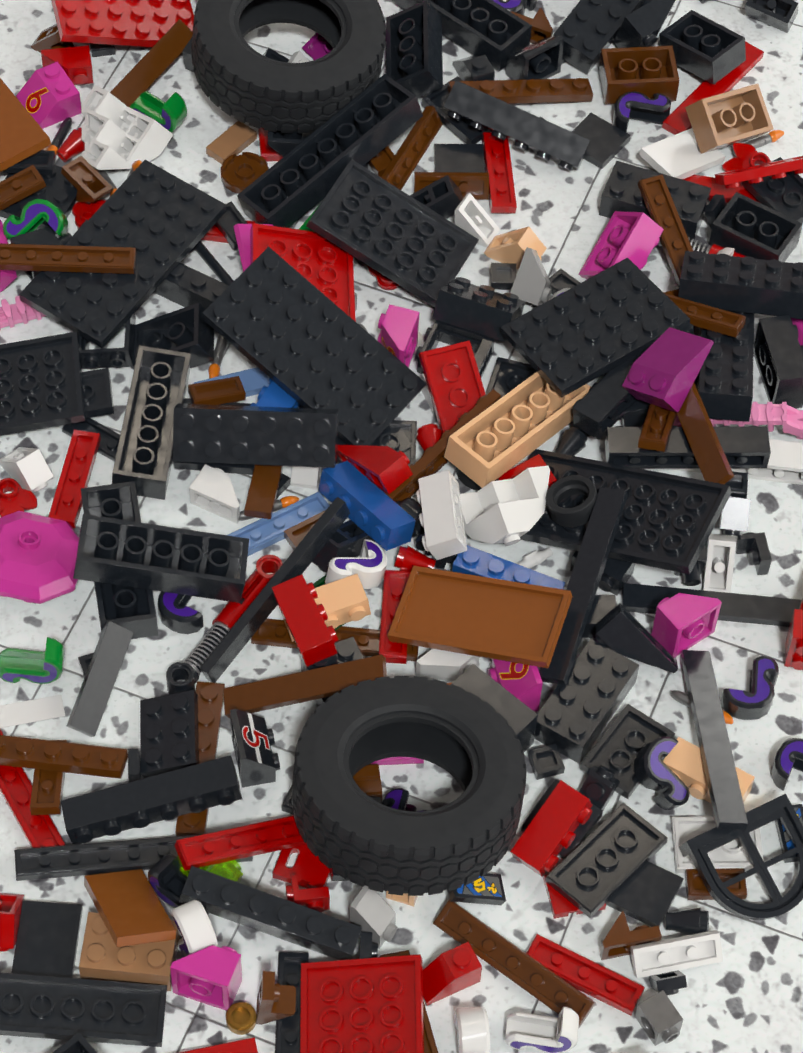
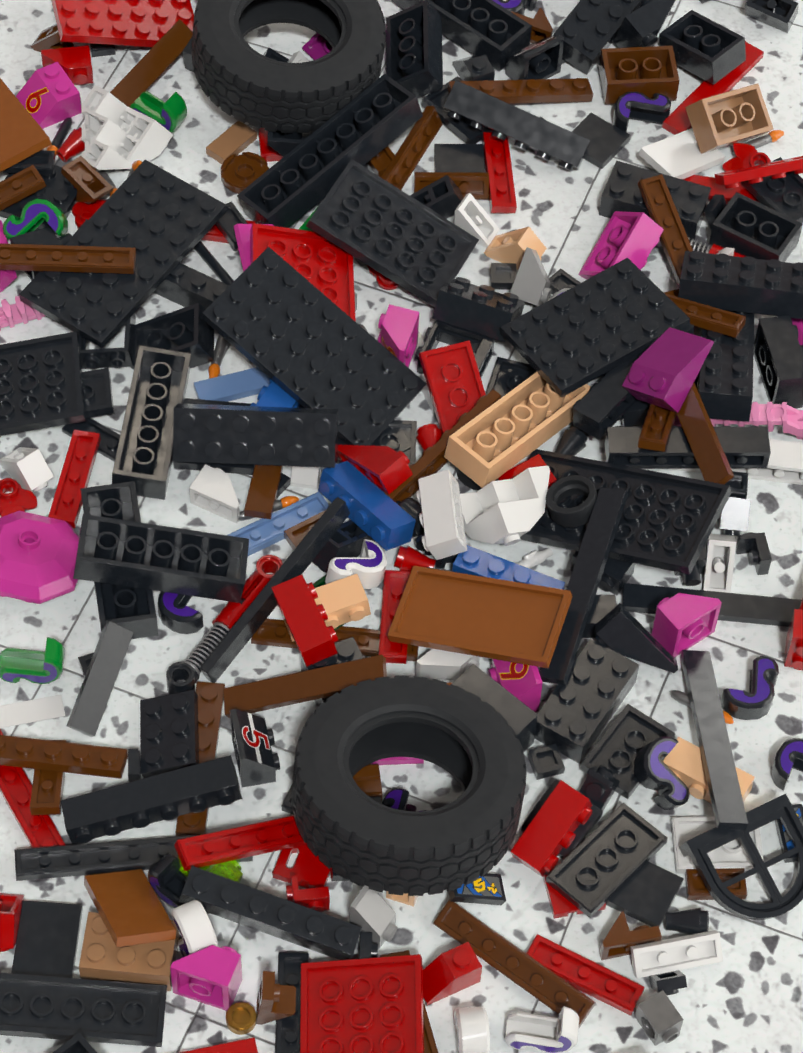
(217, 391): reddish brown tile -> none

